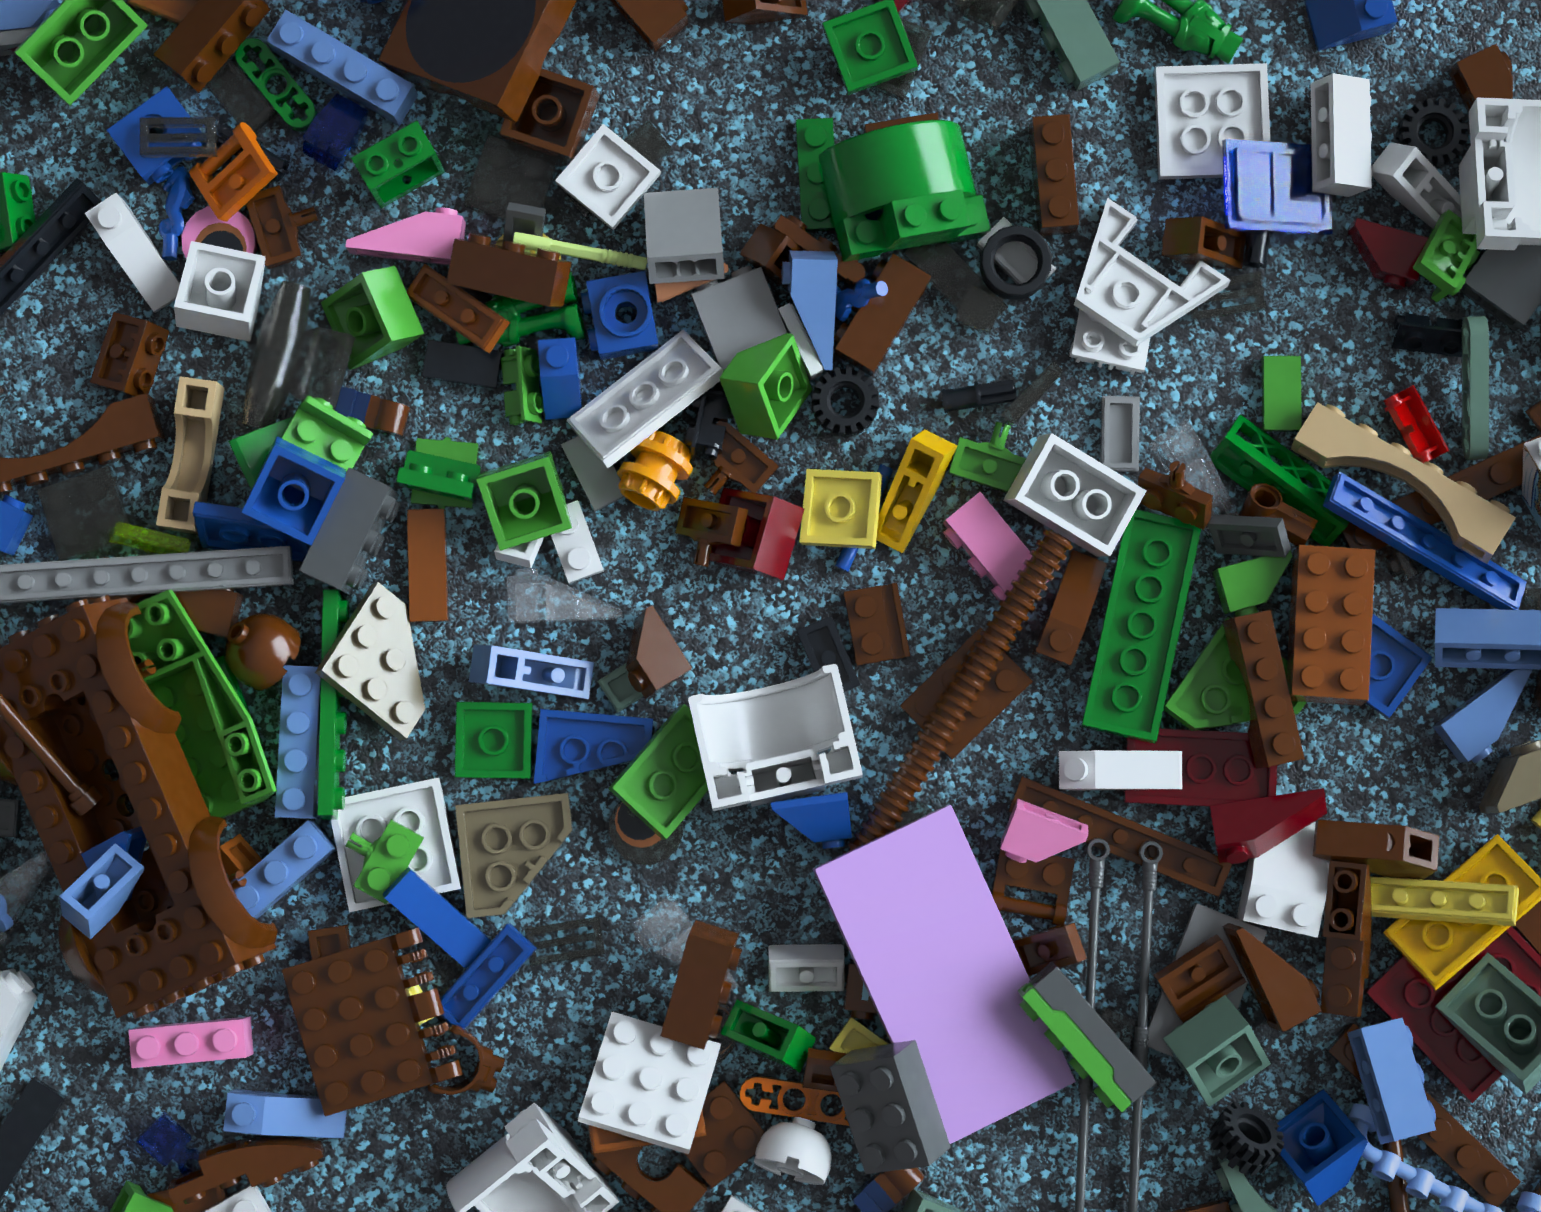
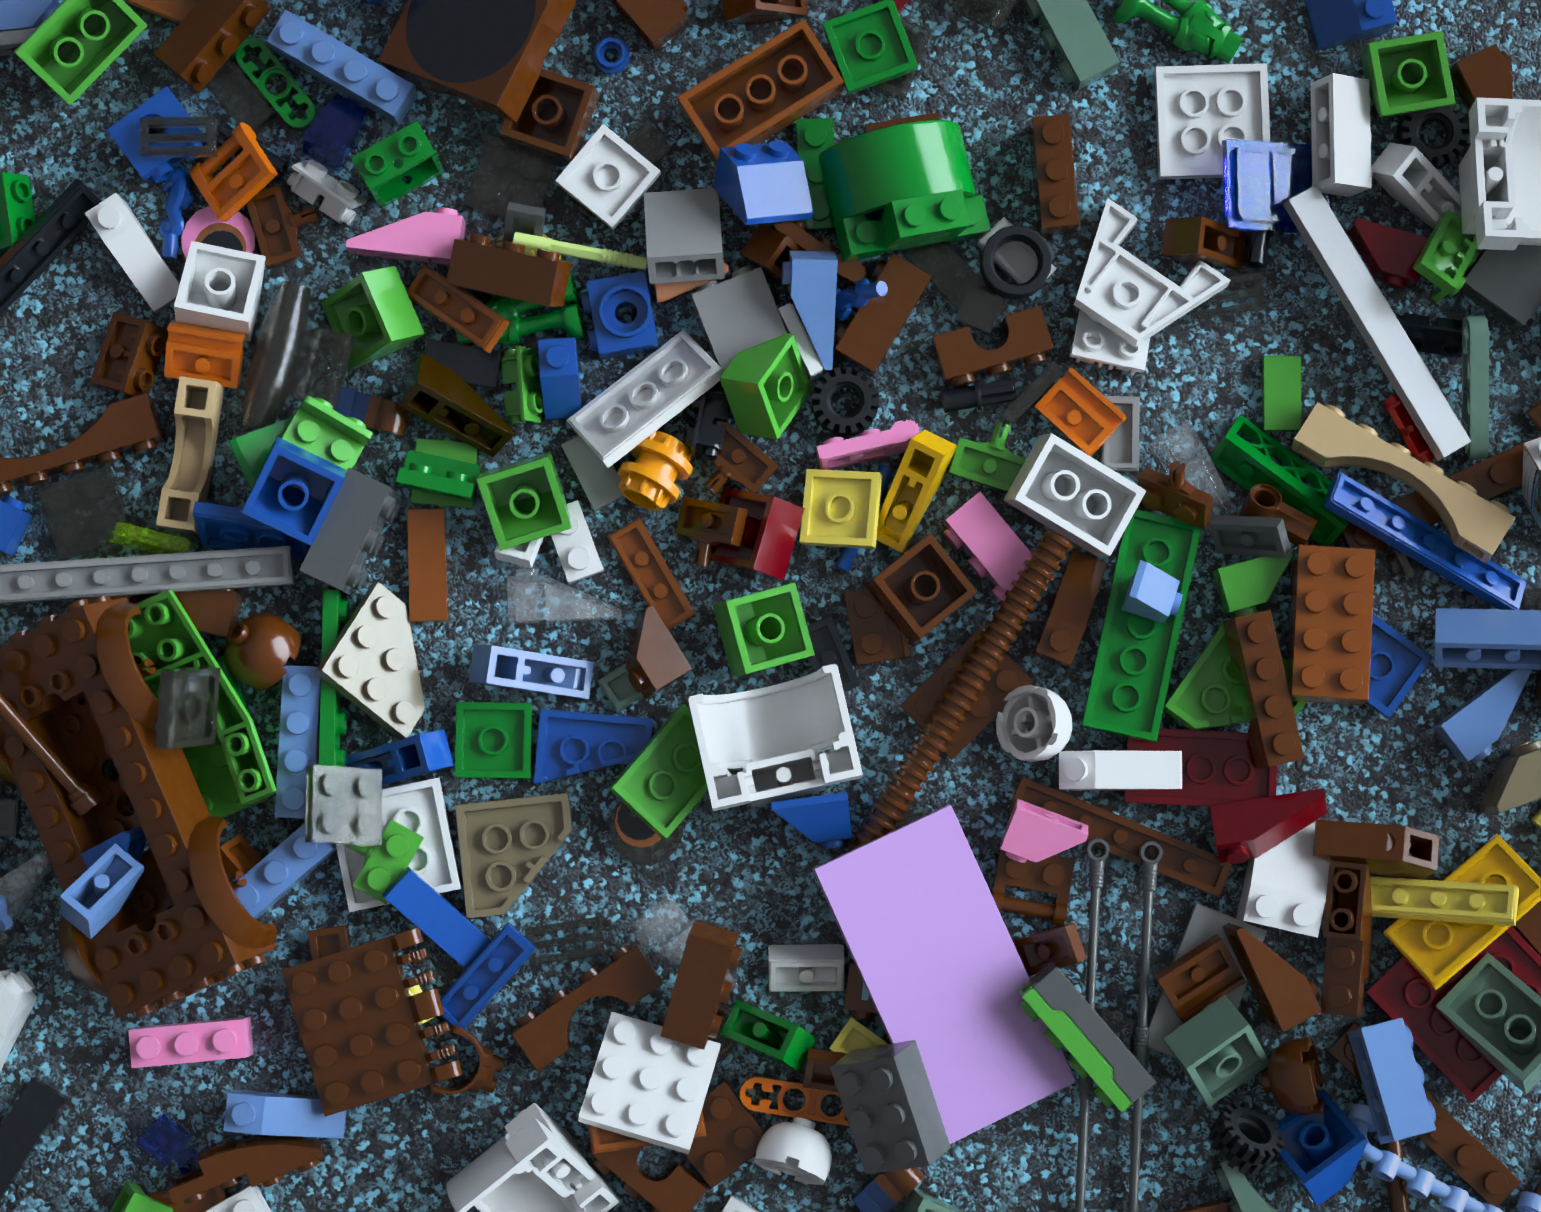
(187, 707): none -> clear smoke plate
(204, 354): none -> orange plate
(314, 181): none -> white hinge
(343, 805): none -> clear smoke plate
(406, 757): none -> blue slope
(452, 405): none -> dark brown slope
(547, 1034): none -> reddish brown arch
(611, 44): none -> blue plate
(651, 573): none -> dark orange tile
(761, 91): none -> dark orange brick
(763, 183): none -> slope
(763, 630): none -> bright green slope
(869, 446): none -> bright pink hinge
(921, 588): none -> reddish brown brick
(962, 358): none -> reddish brown arch
(1034, 723): none -> white cylinder
(1080, 412): none -> orange plate
(1152, 593): none -> slope
(1294, 1077): none -> reddish brown cylinder
(1376, 322): none -> tile
(1408, 74): none -> bright green slope

